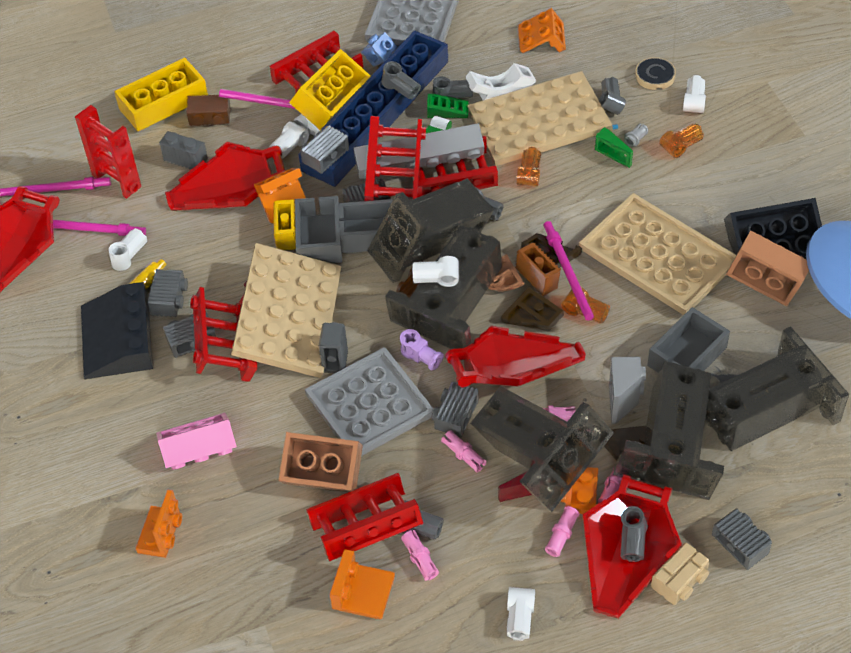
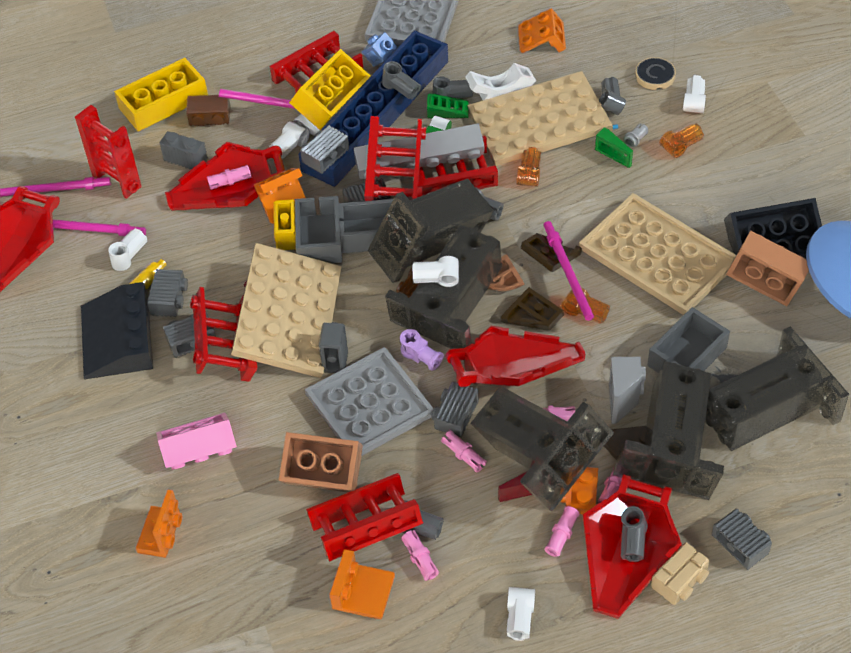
(229, 177): none -> bright pink pin
(538, 268): dark orange brick -> none

